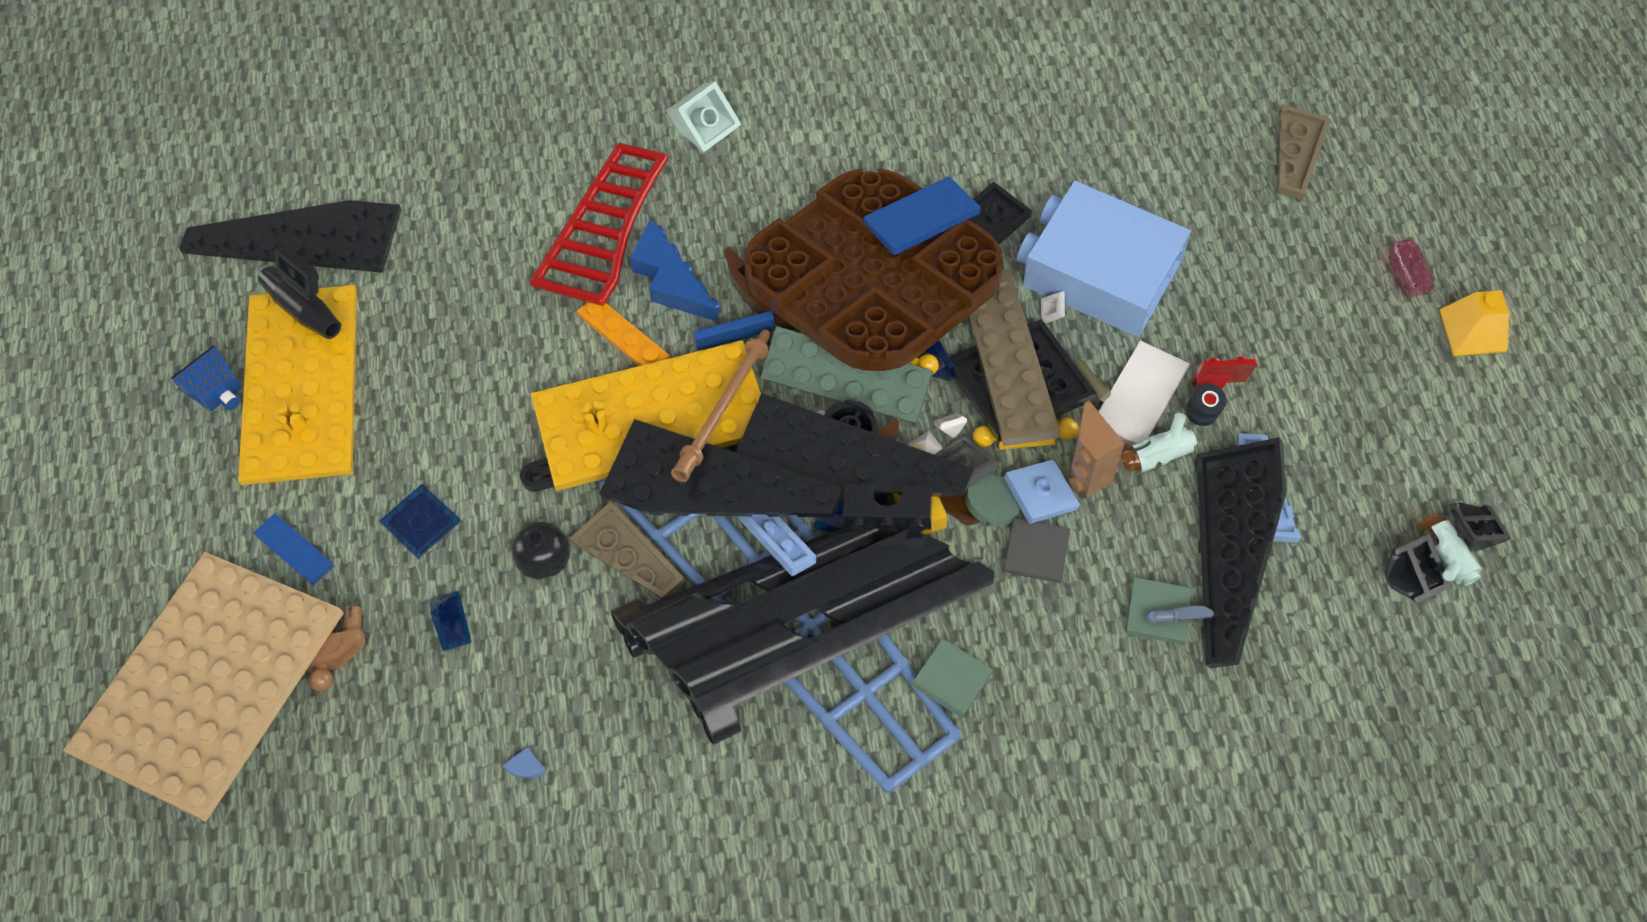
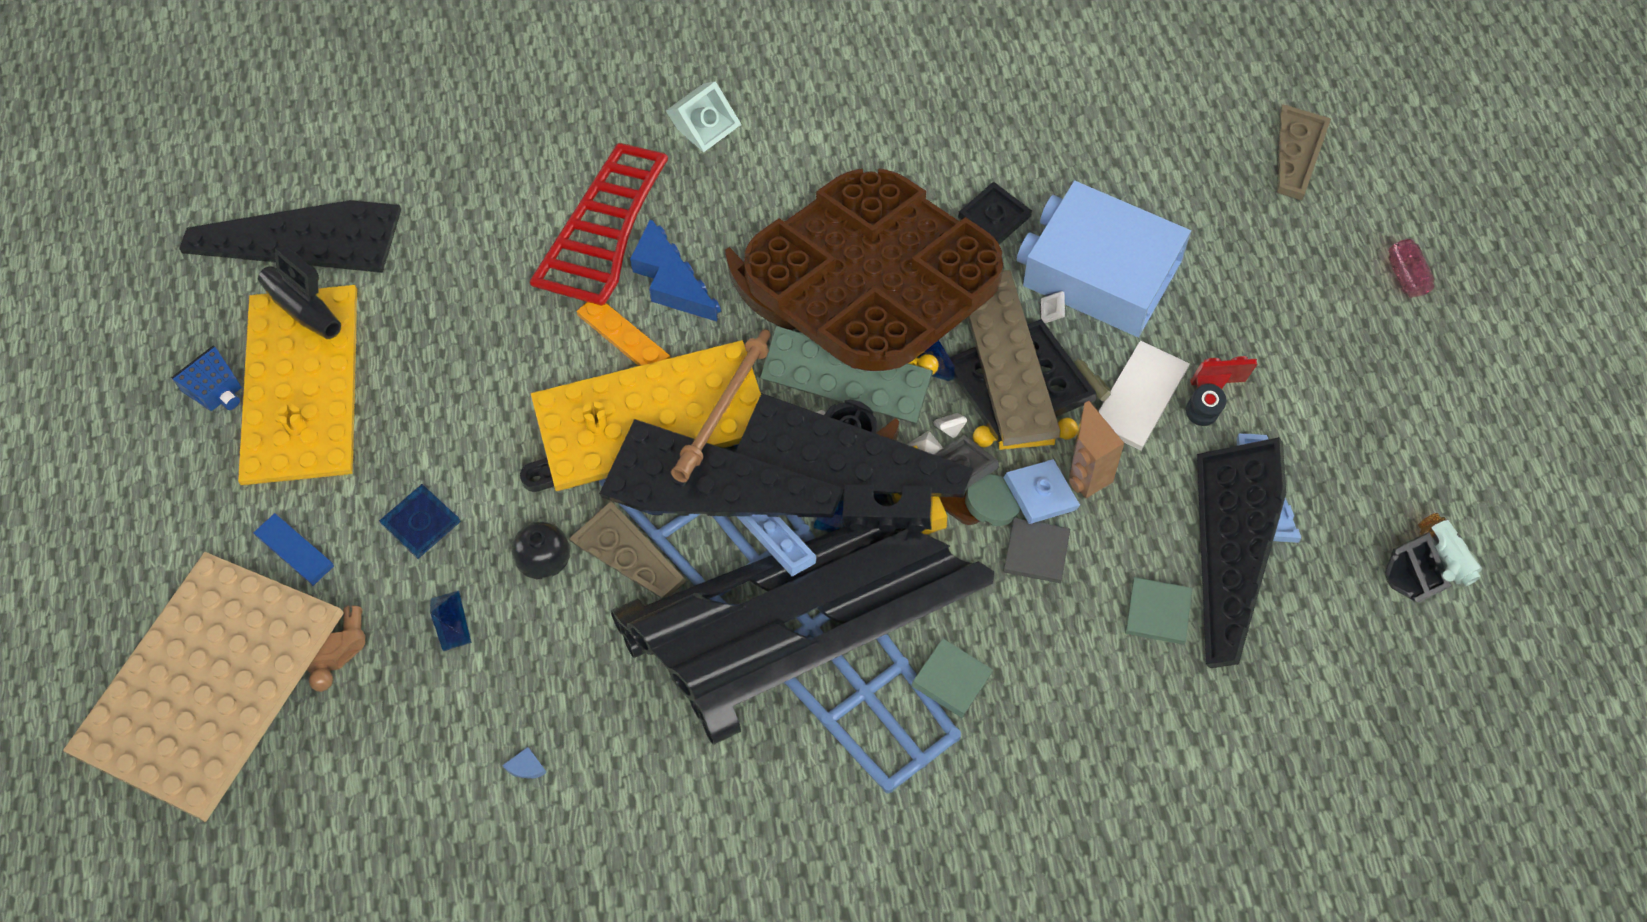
(733, 330): blue tile -> none
(921, 215): blue tile -> none
(1160, 448): light aqua piece -> none
(1180, 614): sand blue piece -> none
(1477, 324): yellow slope -> none
(1479, 525): black slope -> none

